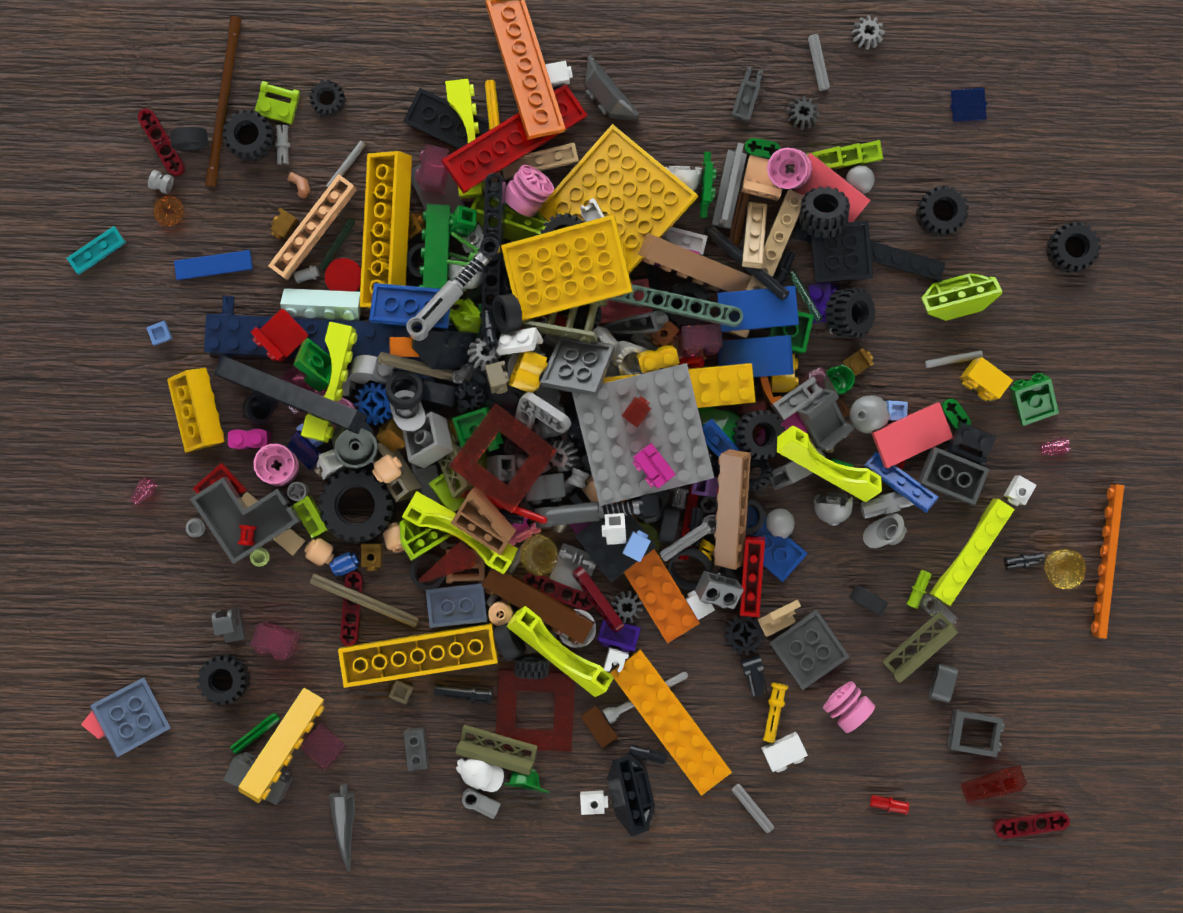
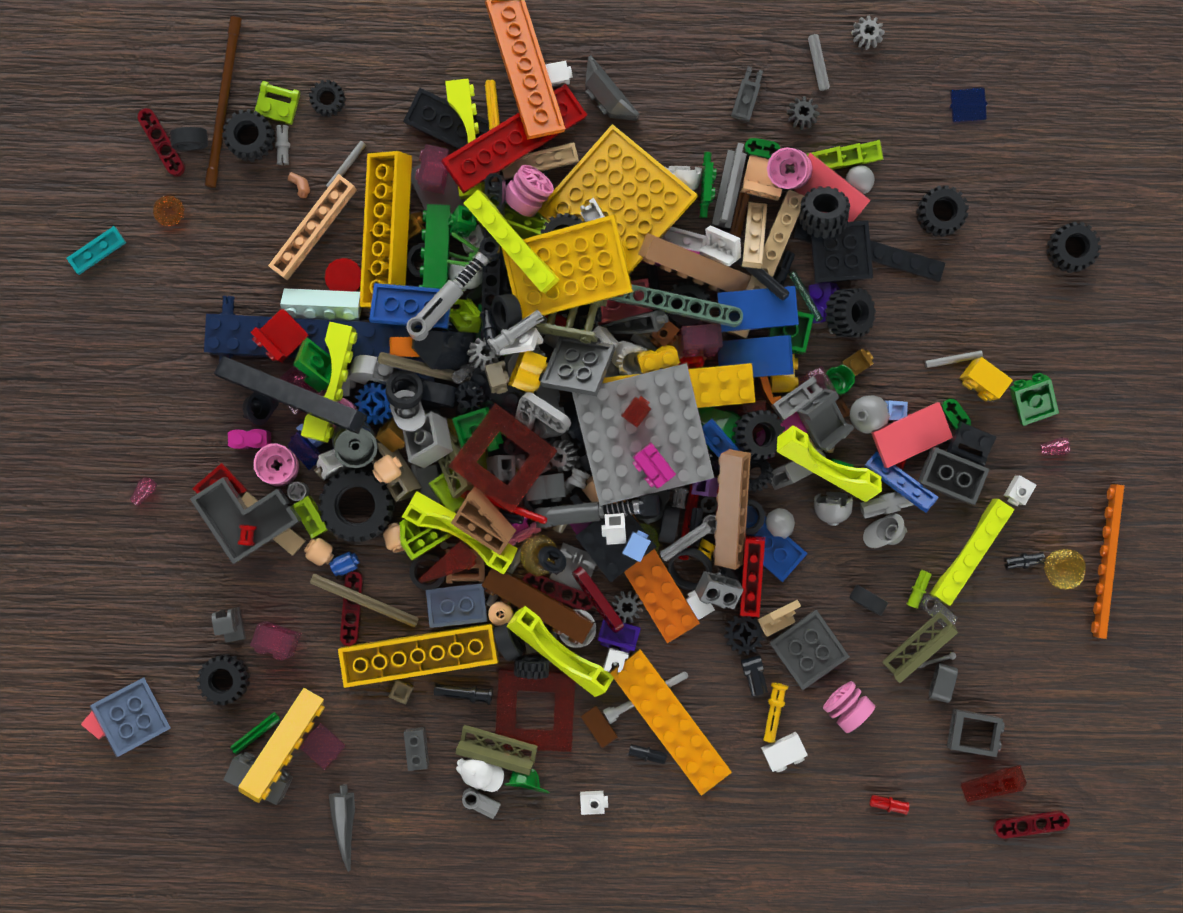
(159, 181): light grey wheel -> none
(159, 333): medium blue plate -> none
(195, 409): yellow slope -> none
(195, 527): light grey plate -> none
(213, 265): blue tile -> none
(260, 557): yellowish green plate -> none
(283, 224): pearl gold brick -> none
(307, 274): light grey pin -> none
(337, 243): clear green bar -> none
(375, 549): pearl gold brick -> none
(508, 336): none -> light grey pin
(511, 242): none -> neon yellow arch
(554, 554): none -> black gear
(631, 794): black wedge -> none
(721, 246): none -> white bracket
(753, 809): light grey axle -> none
(952, 656): none -> light grey hinge
(960, 296): lime wedge -> none

